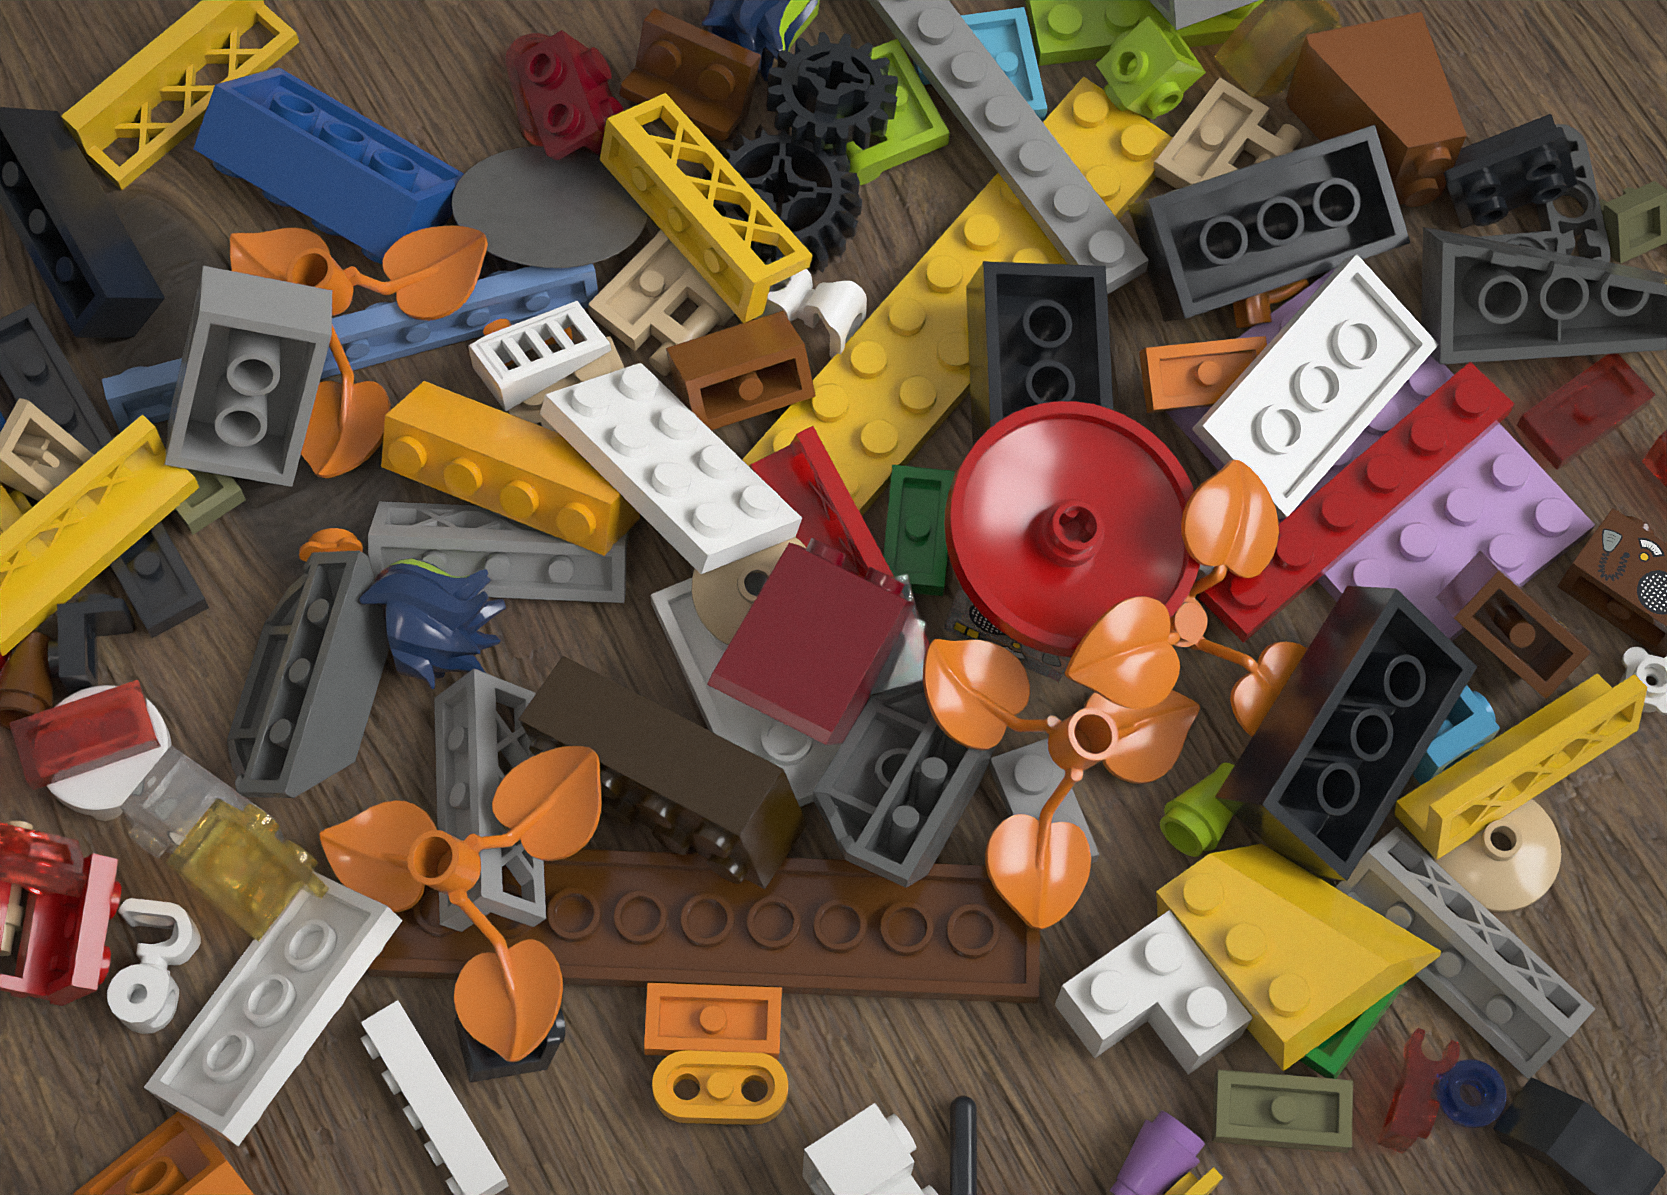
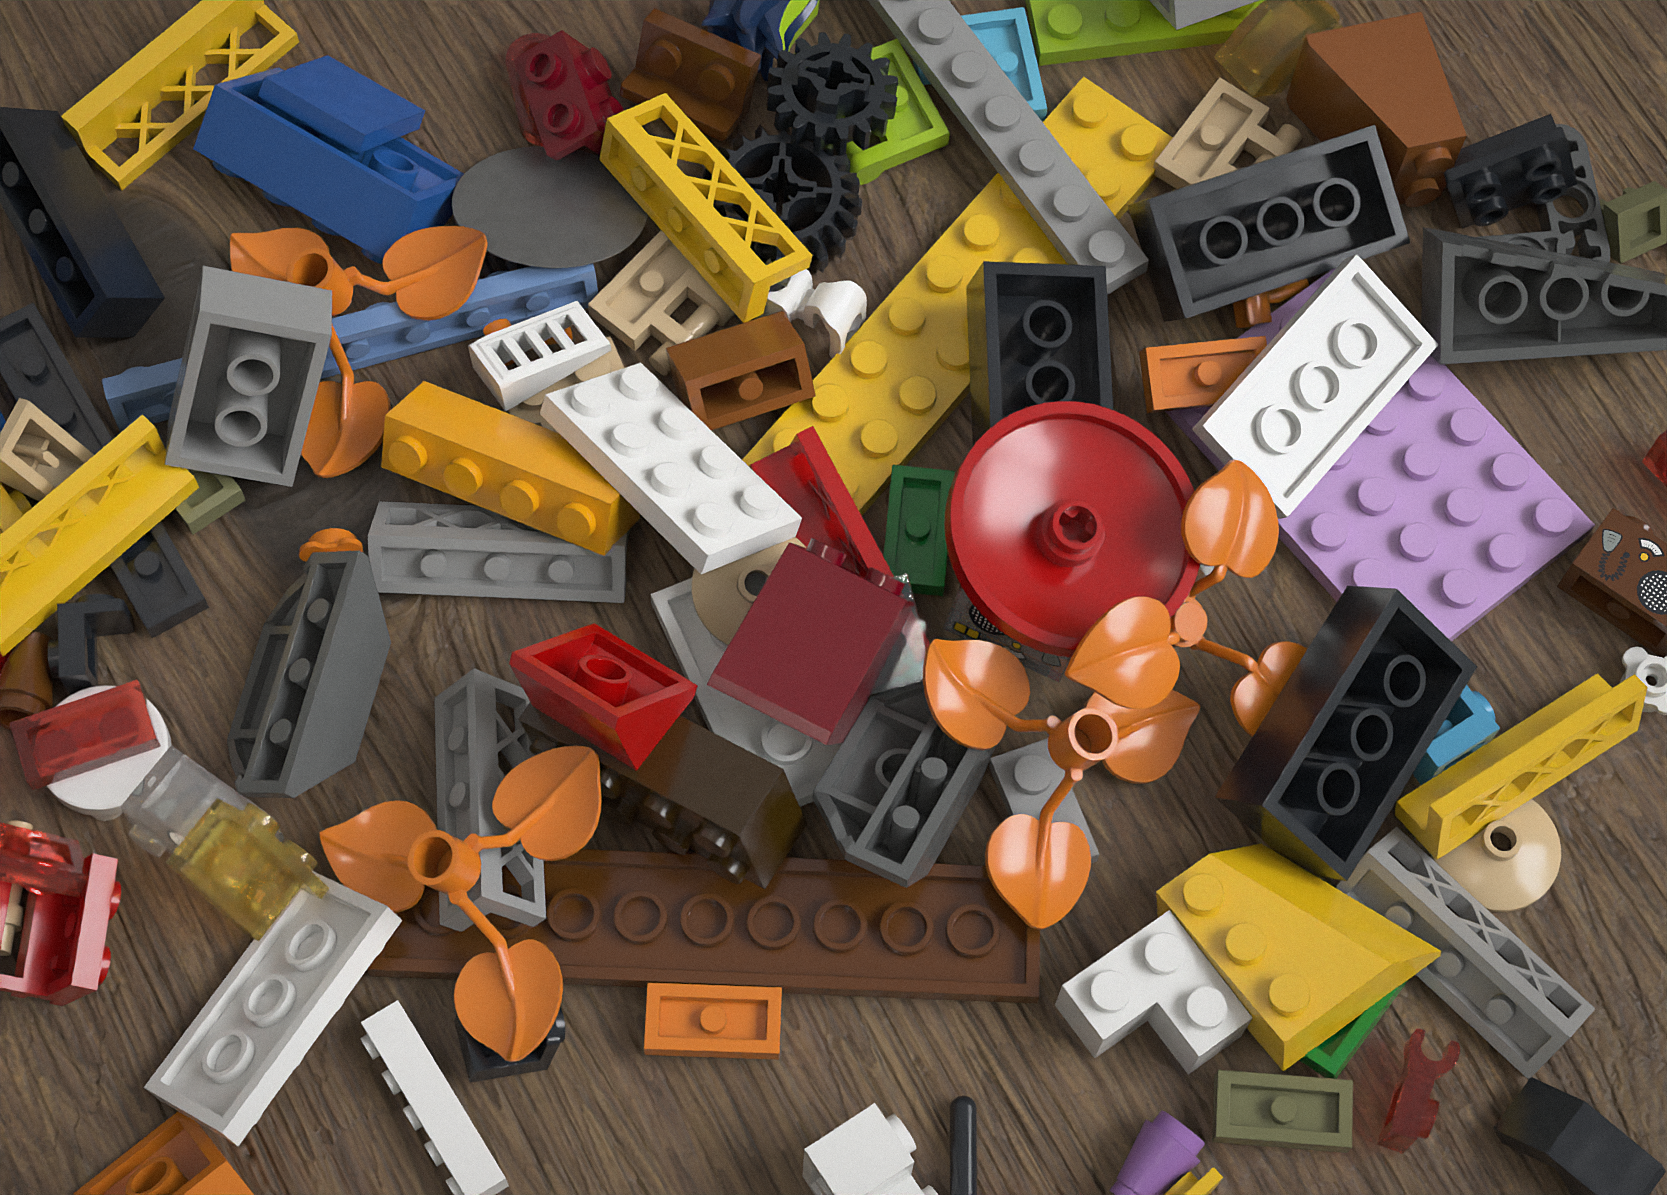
(145, 993): white leg -> none
(341, 104): none -> blue tile
(434, 618): dark blue hair -> none
(603, 690): none -> red slope
(720, 1083): light orange plate -> none
(1149, 69): lime brick -> none
(1195, 817): lime cone -> none
(1362, 498): red plate -> none
(1488, 1083): clear blue plate -> none
(1513, 624): reddish brown brick -> none
(1585, 410): clear red plate -> none

